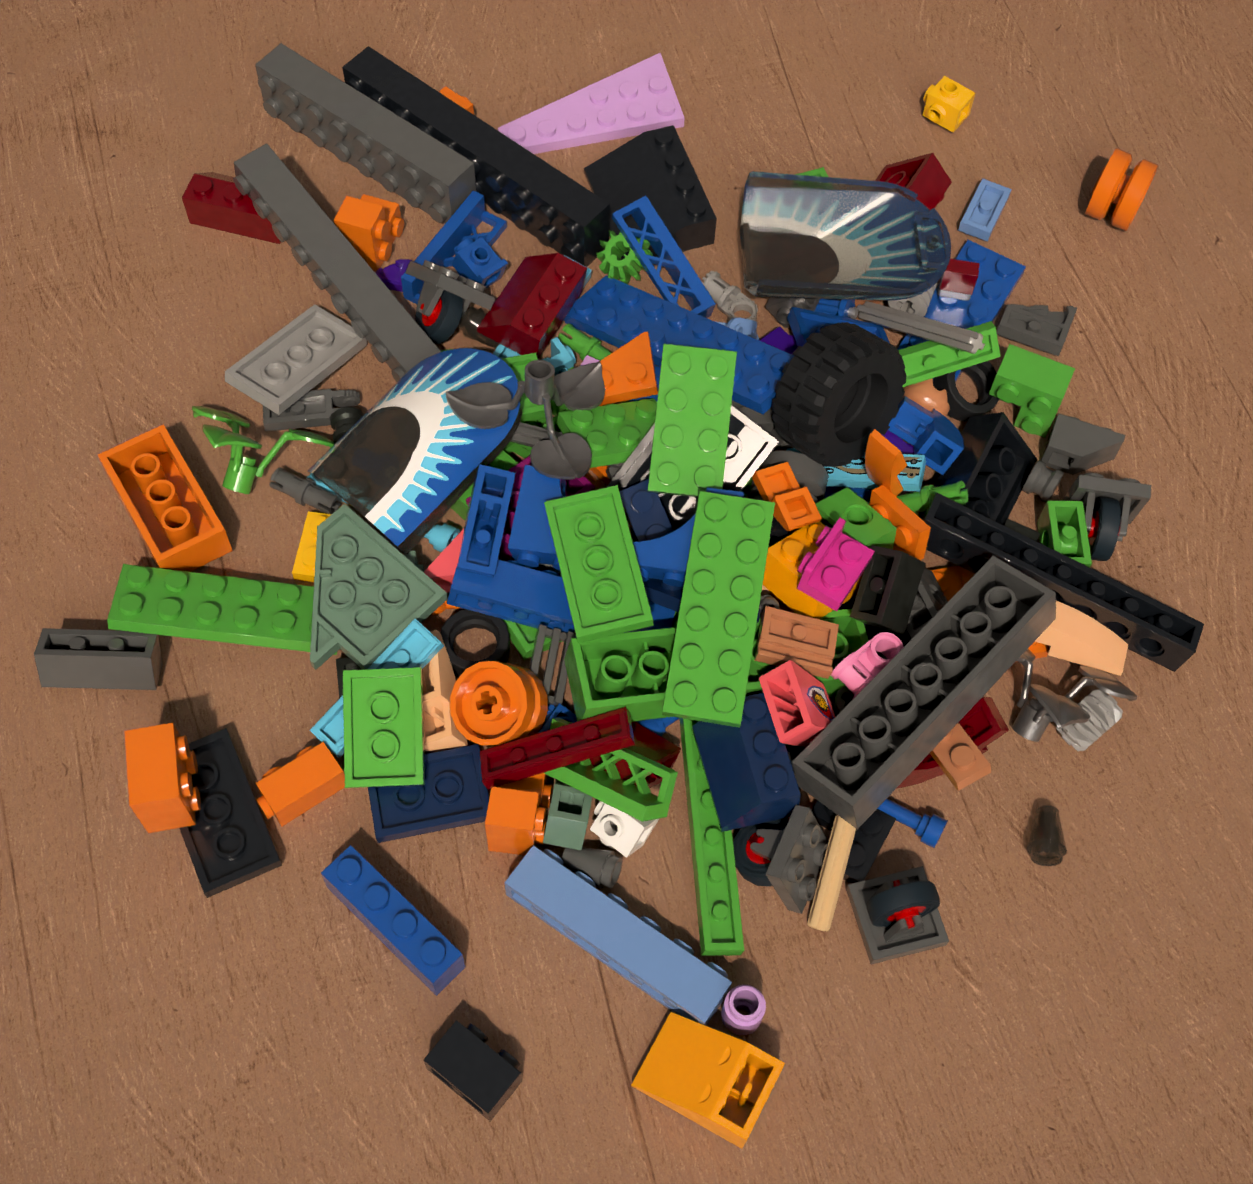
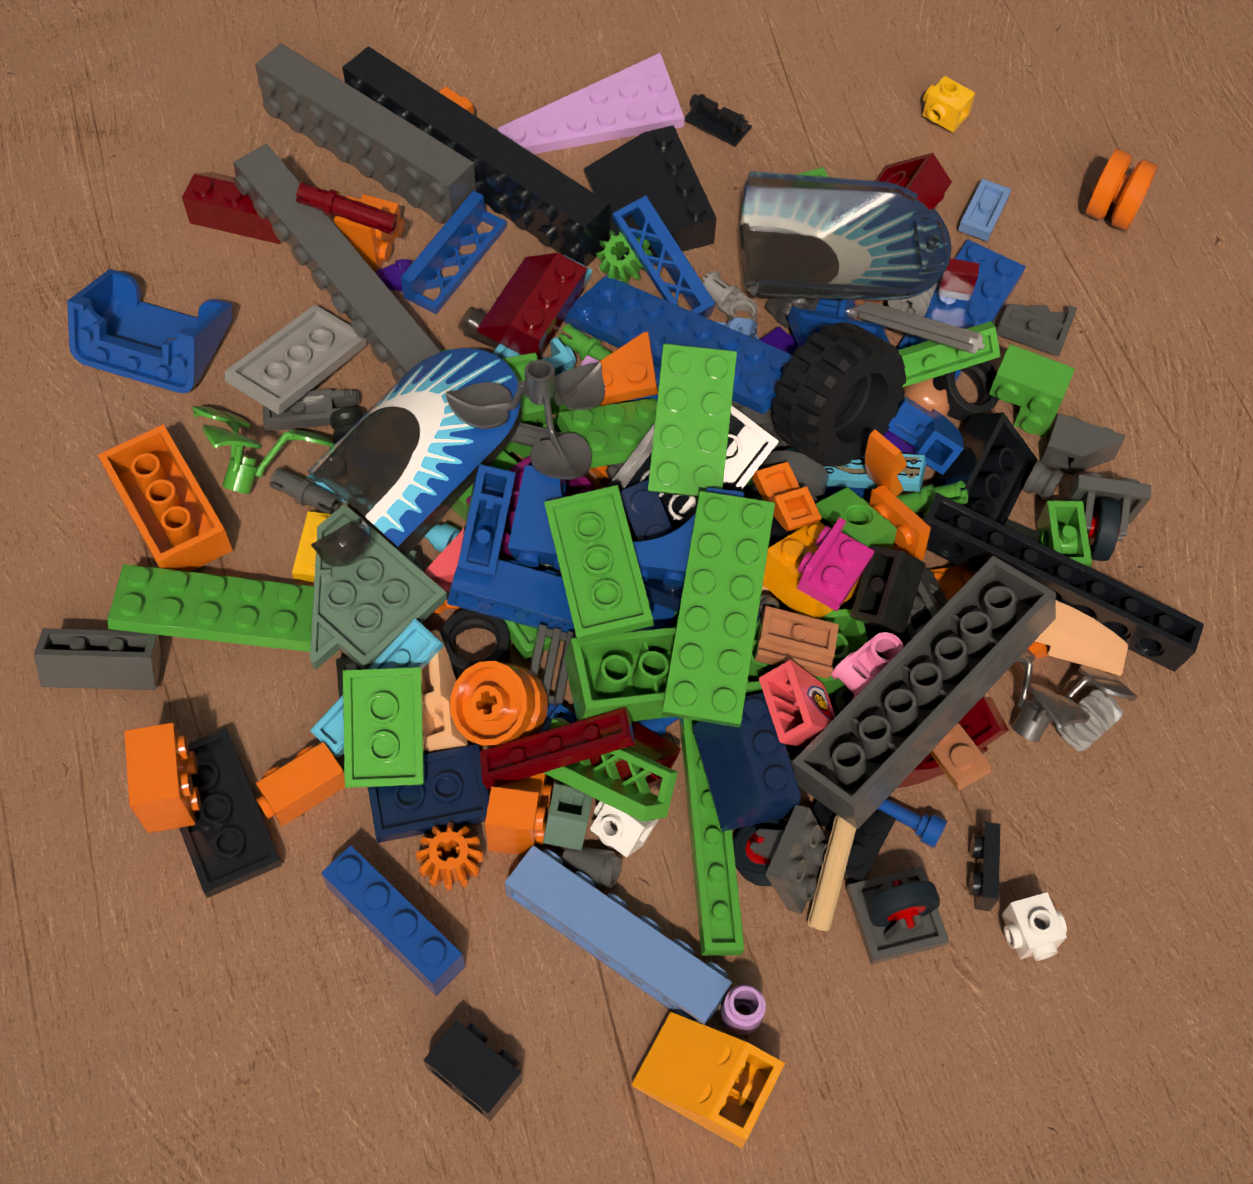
(142, 340): none -> blue windscreen
(335, 204): none -> dark red pin
(344, 545): none -> clear smoke hair
(444, 299): dark grey plate -> none
(451, 869): none -> orange gear
(478, 262): blue brick -> none
(720, 123): none -> black hinge
(985, 880): none -> black plate
(1034, 927): none -> white brick
(1047, 837): clear smoke cone -> none

